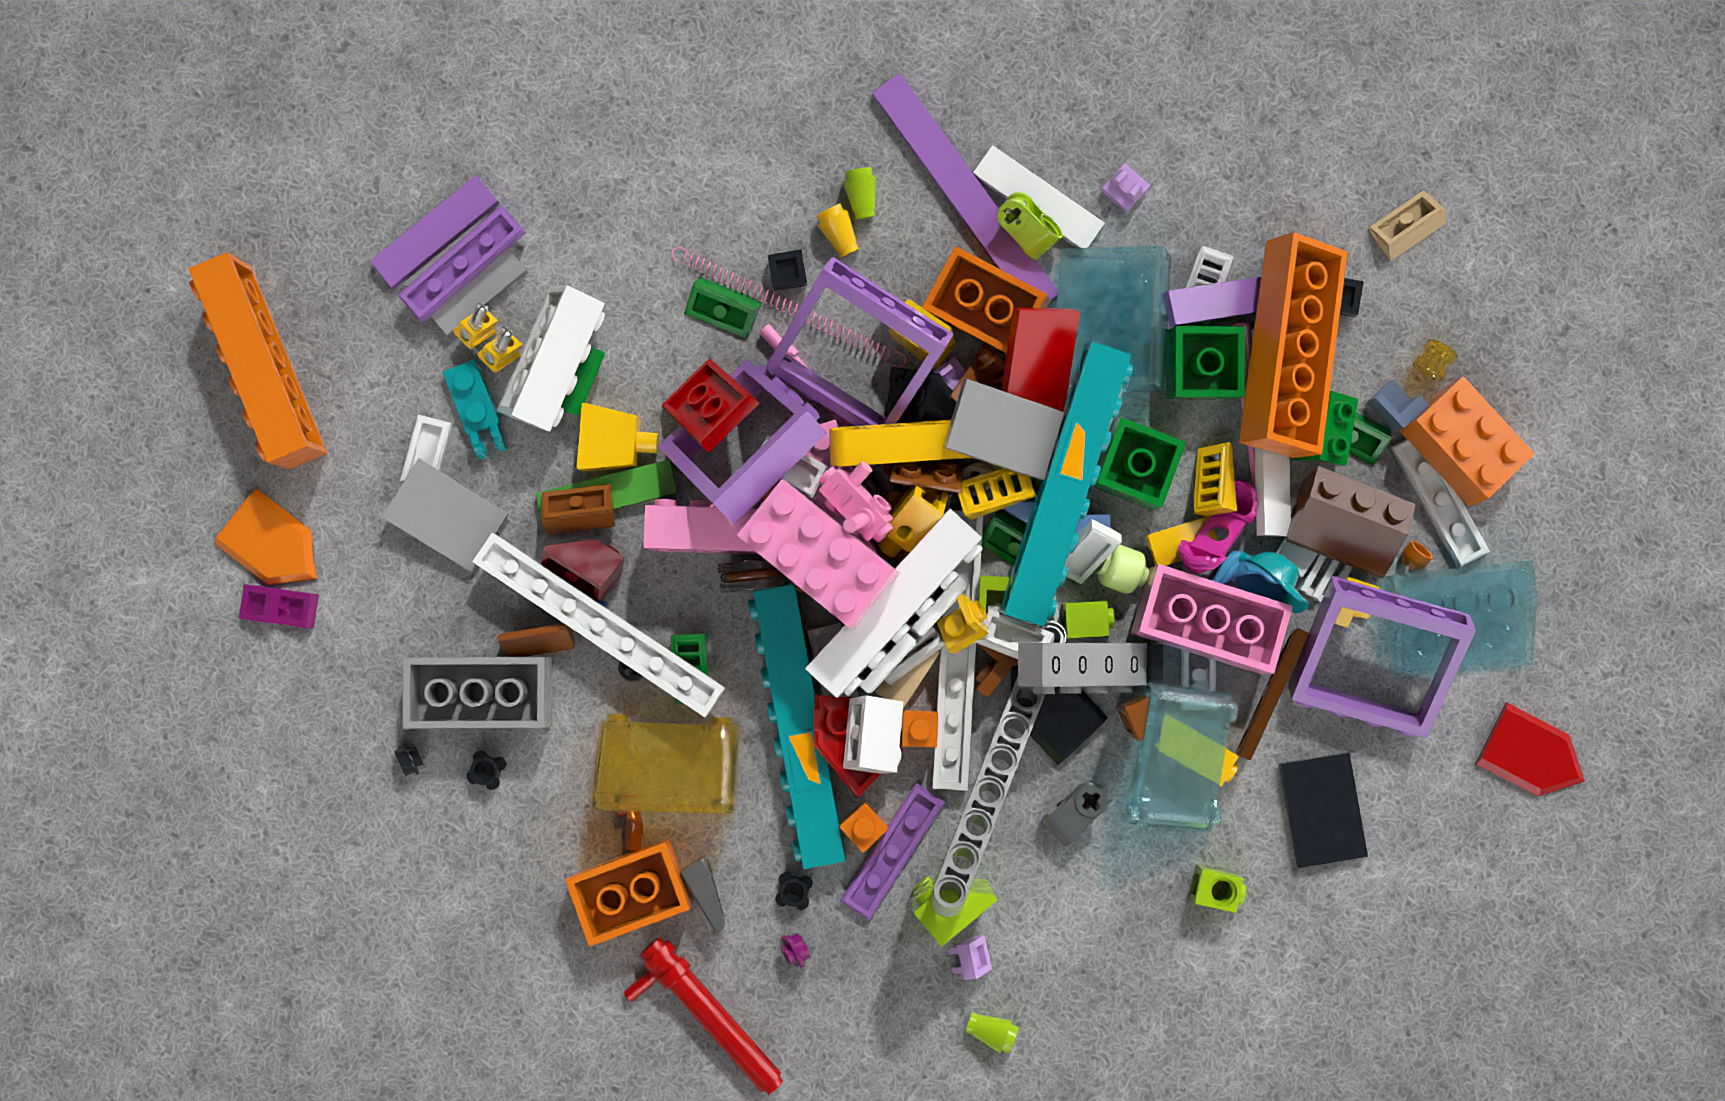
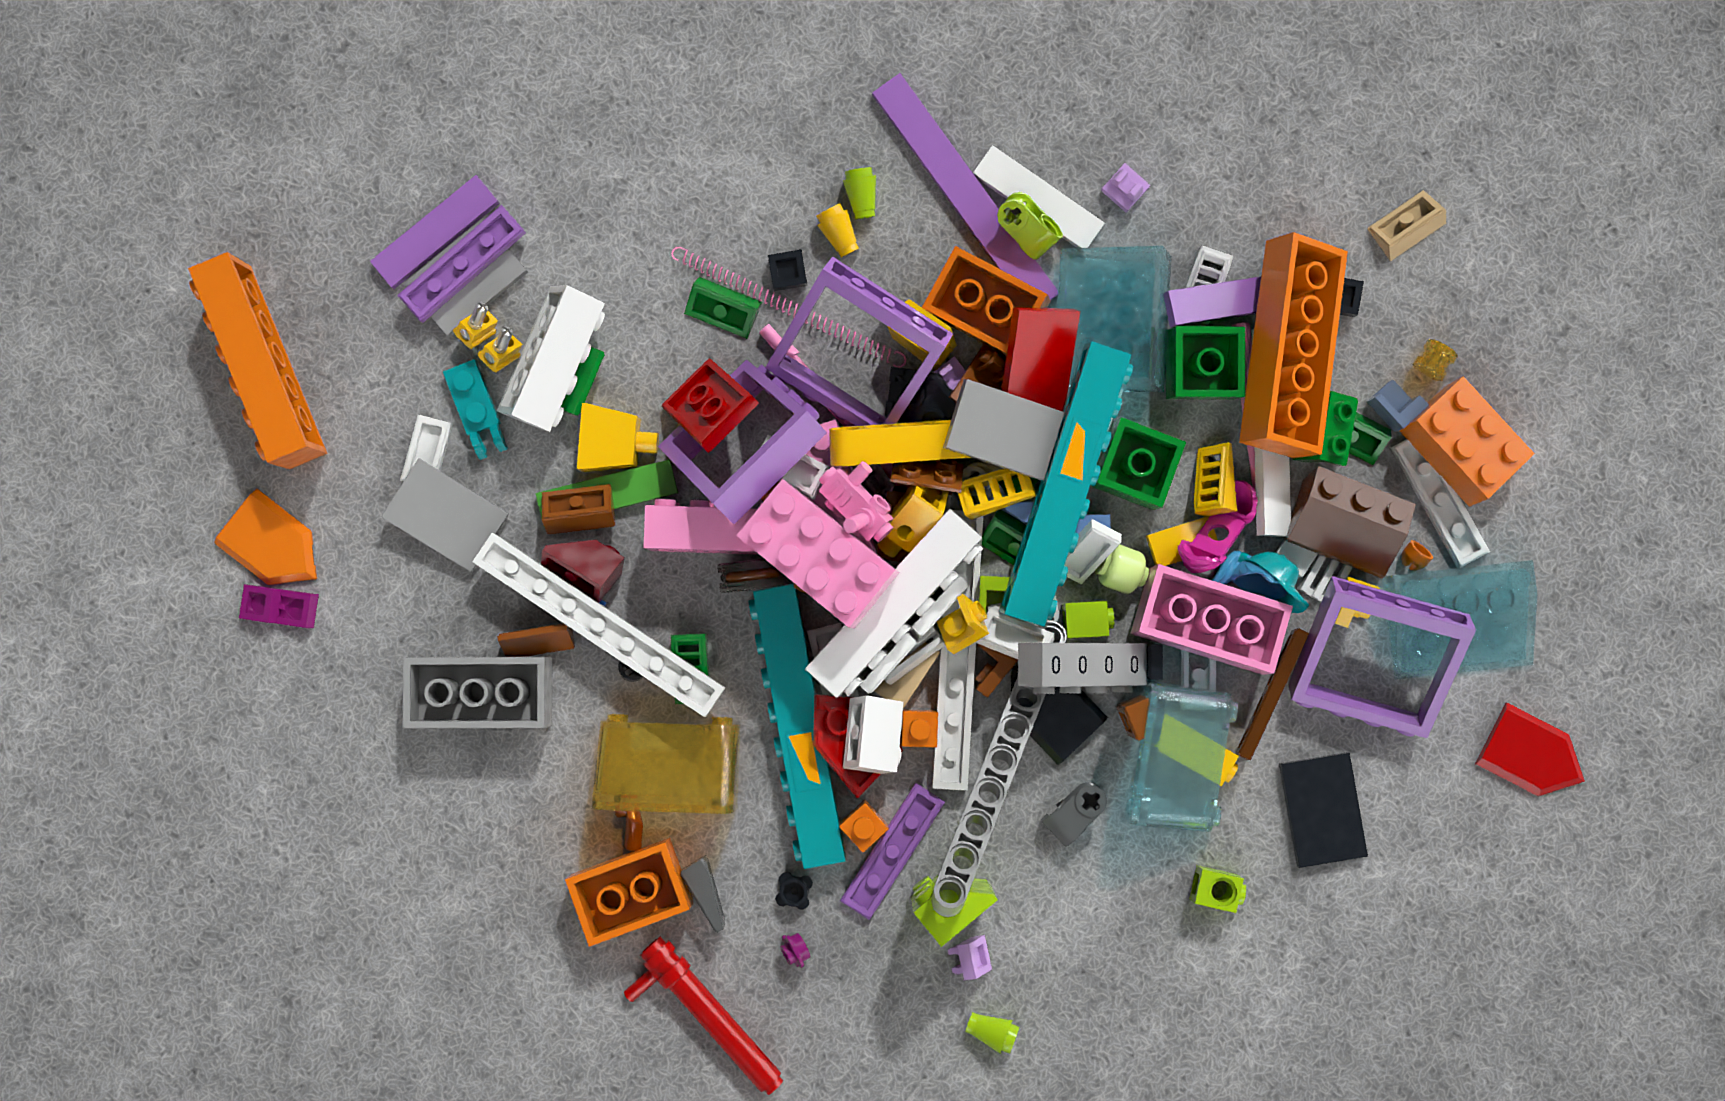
(408, 759): black plate -> none
(476, 772): black plate -> none

